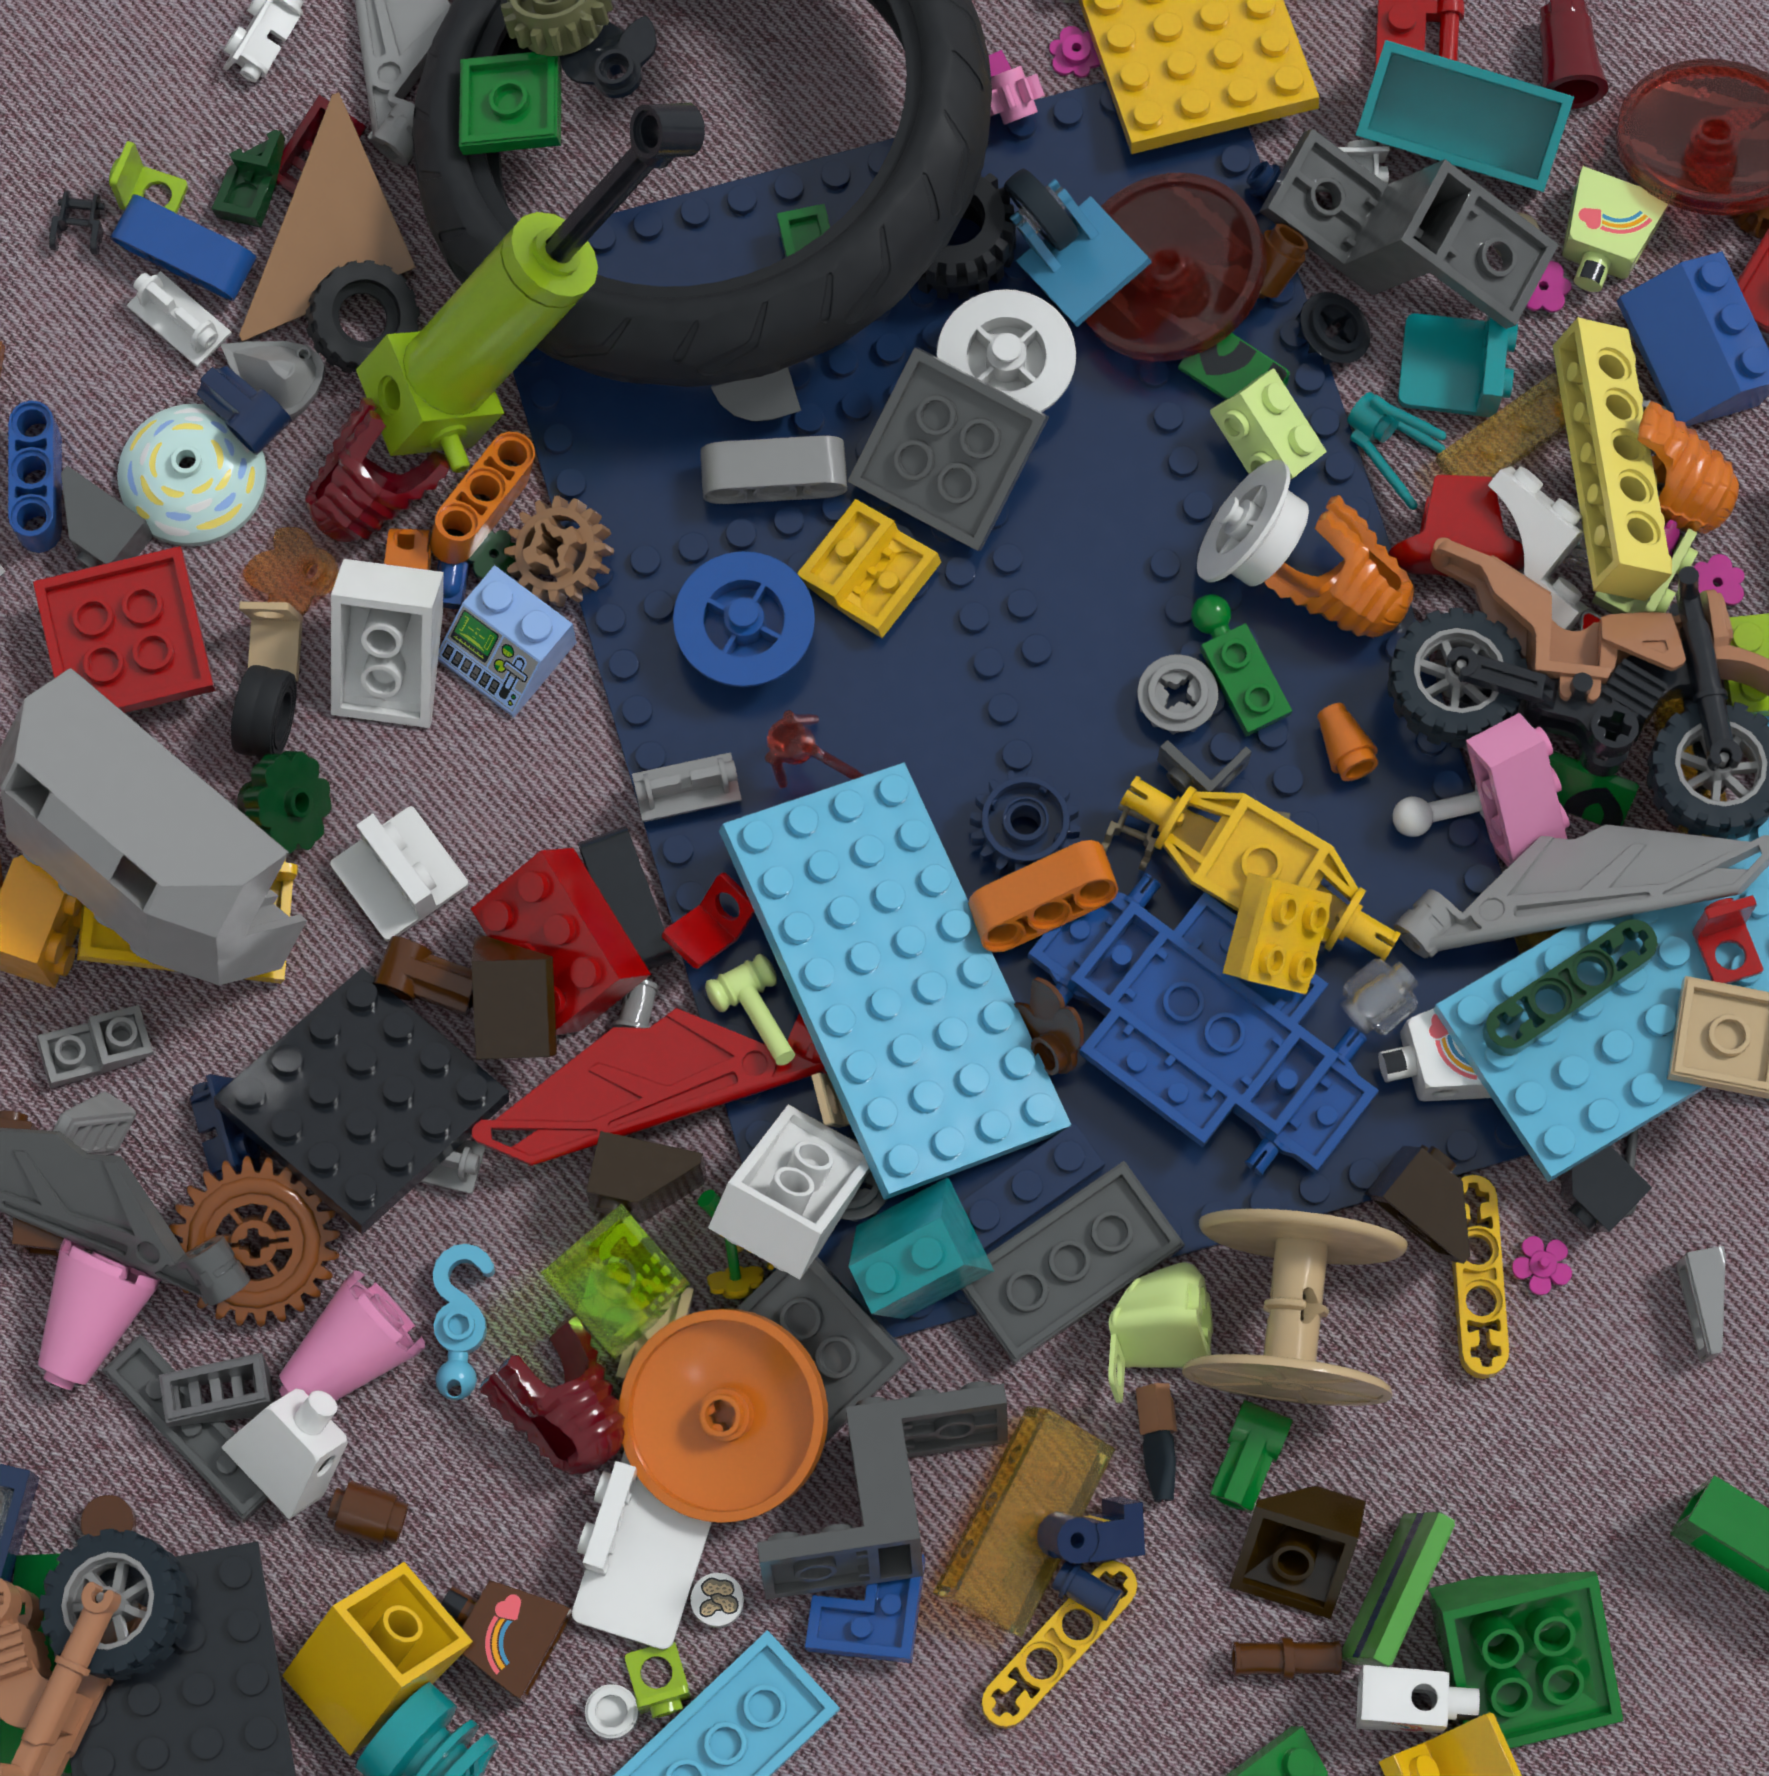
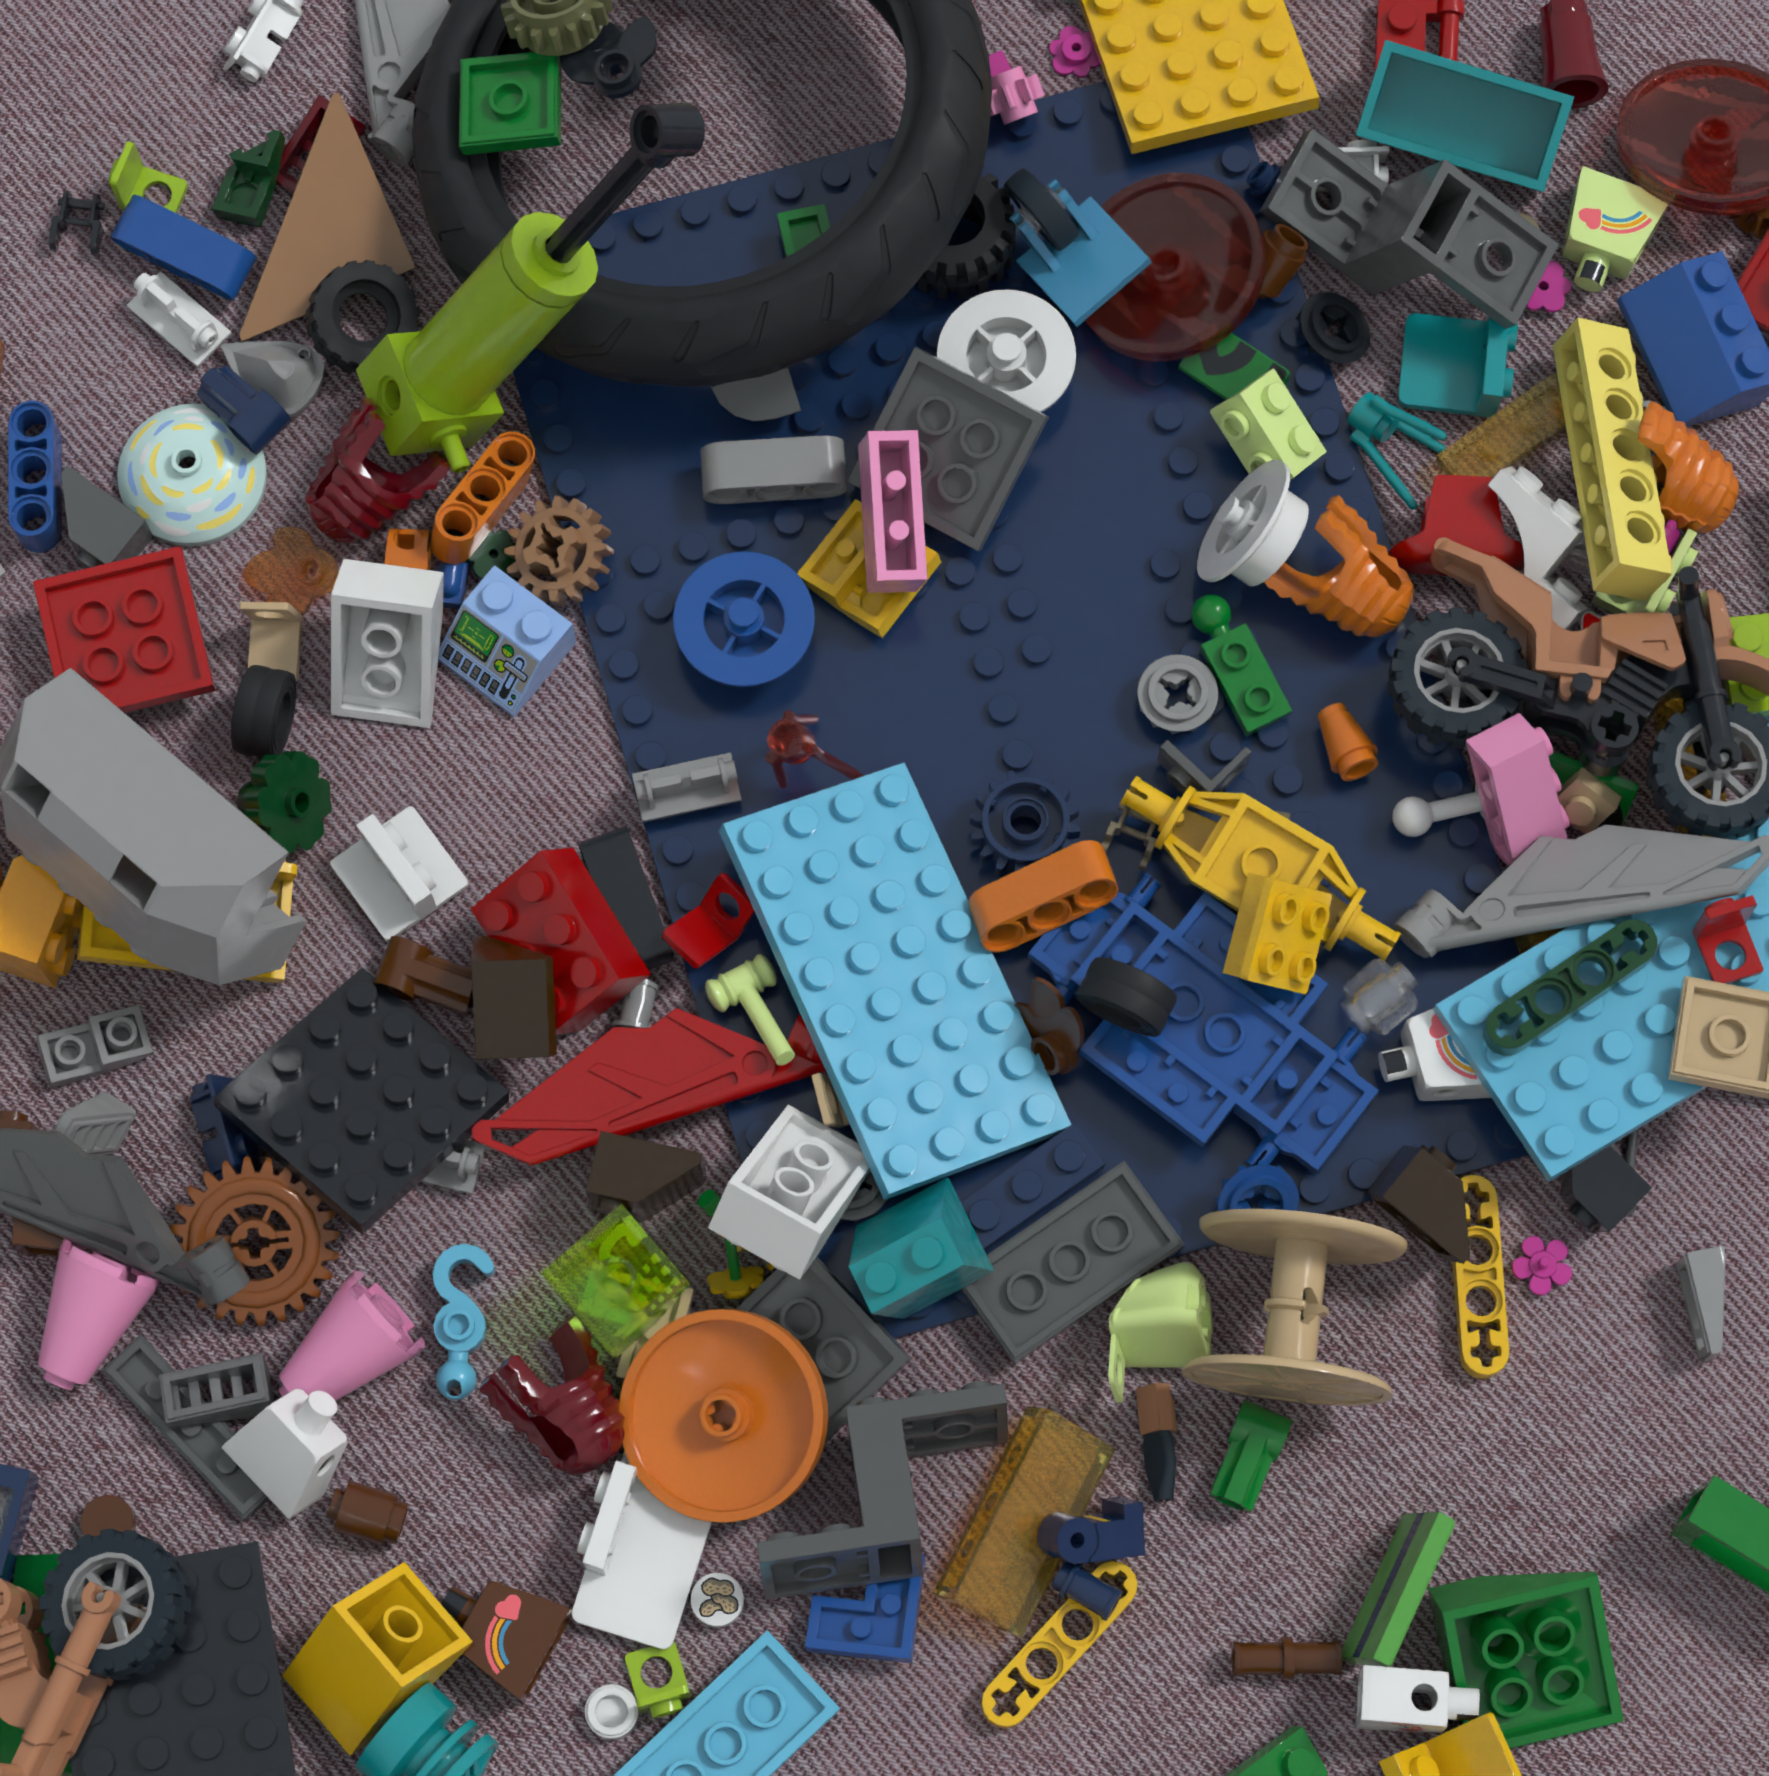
(892, 511): none -> bright pink brick
(1126, 996): none -> black tyre
(1274, 1183): none -> blue gear
(1300, 1548): dark brown slope -> none
(1587, 800): none -> tan plate
(1720, 570): dark pink plant -> none

